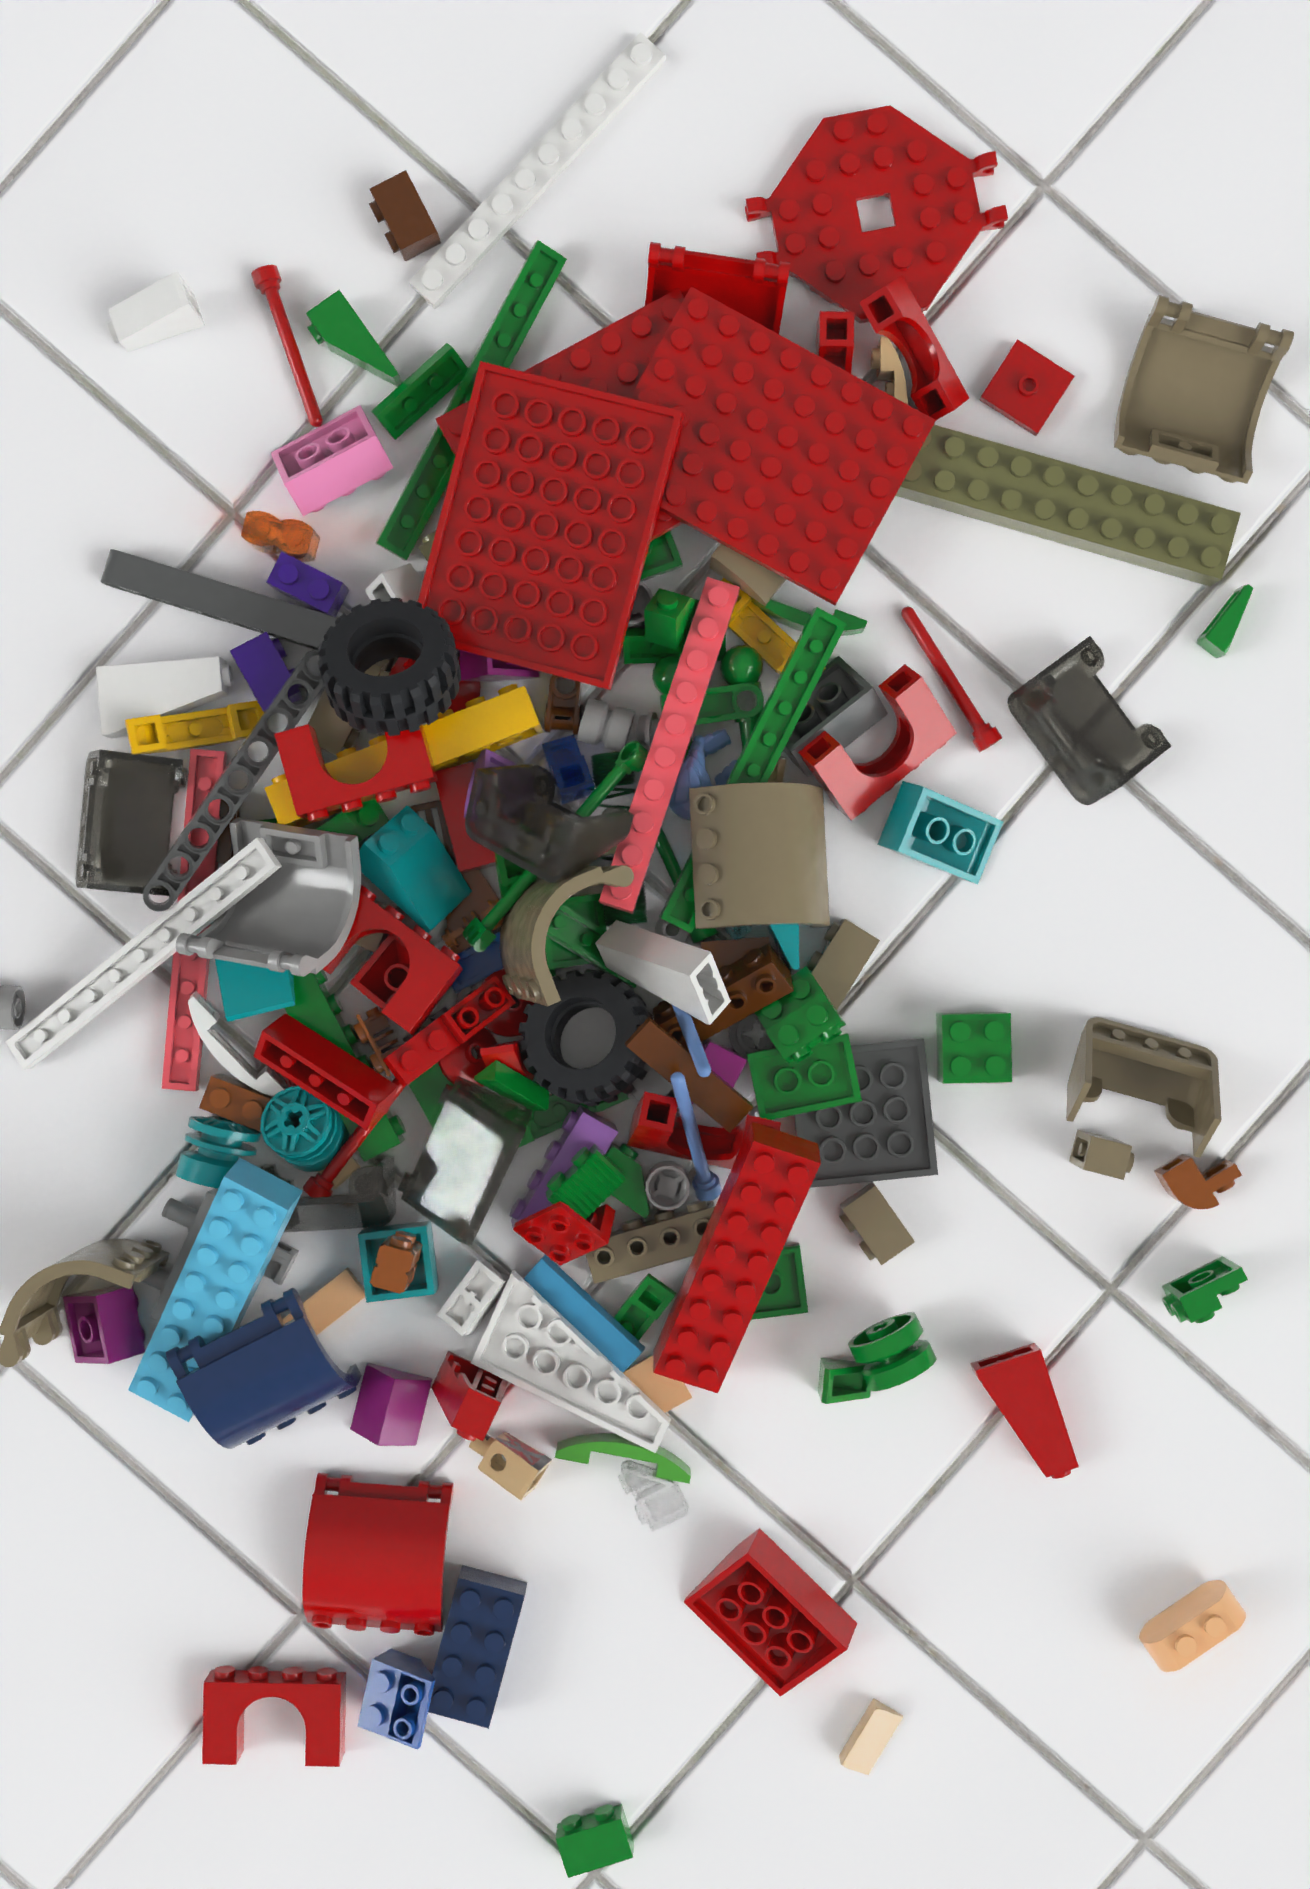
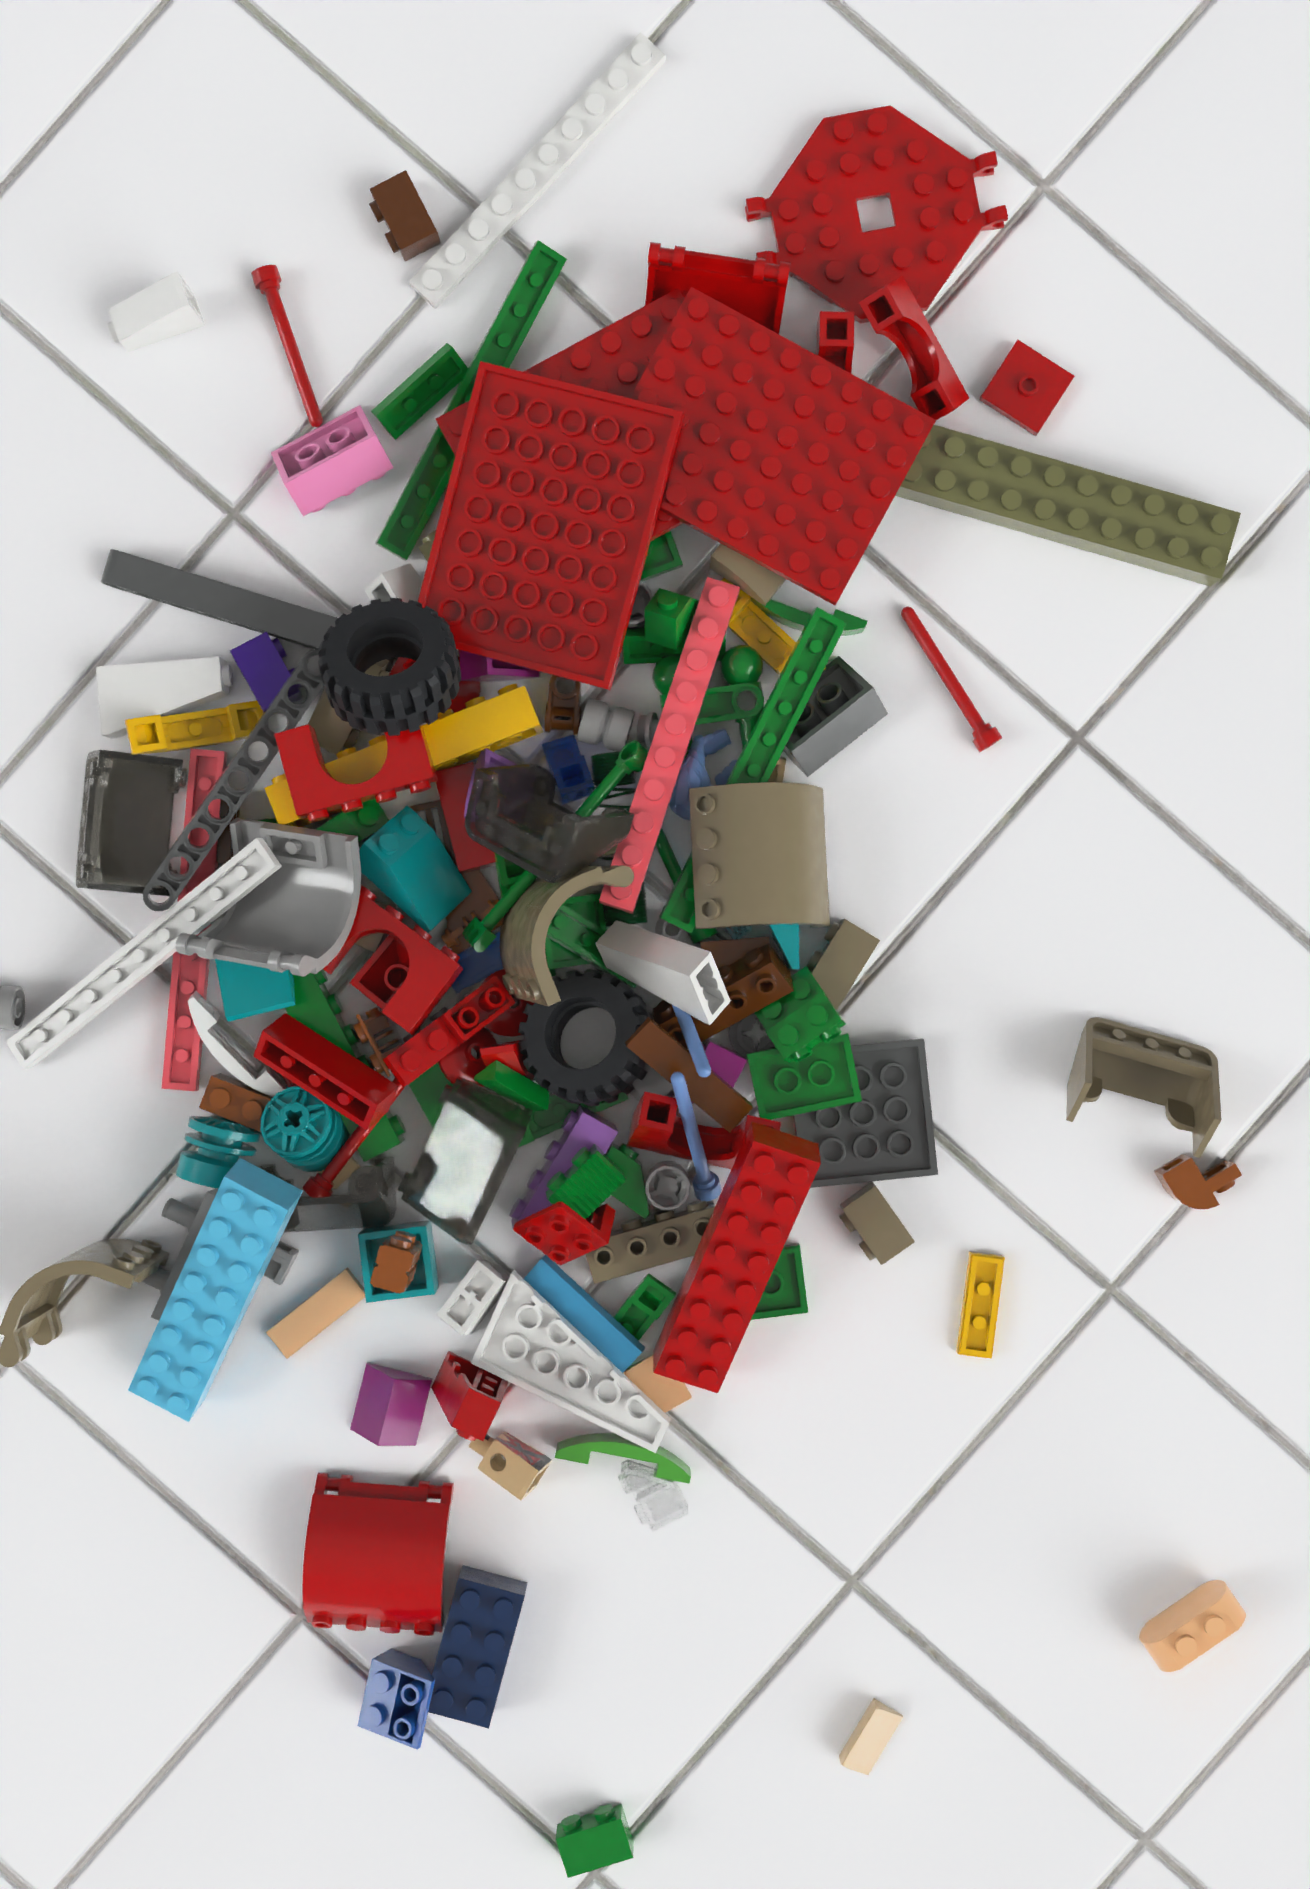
(104, 1325): magenta slope -> none
(259, 1375): dark blue hinge -> none
(272, 536): clear orange brick -> none
(307, 585): dark purple brick -> none
(316, 1695): red arch -> none
(347, 336): green slope -> none
(772, 1613): red slope -> none
(841, 1381): green slope -> none
(889, 367): tan slope -> none
(892, 1351): green wheel -> none
(919, 733): arch -> none
(940, 832): teal slope -> none
(974, 1047): green brick -> none
(980, 1305): none -> yellow tile
(1027, 1400): red slope -> none
(1083, 727): clear smoke windscreen -> none
(1101, 1154): dark tan brick -> none
(1195, 1293): green plate -> none
(1197, 390): dark tan hinge -> none
(1221, 630): green slope -> none

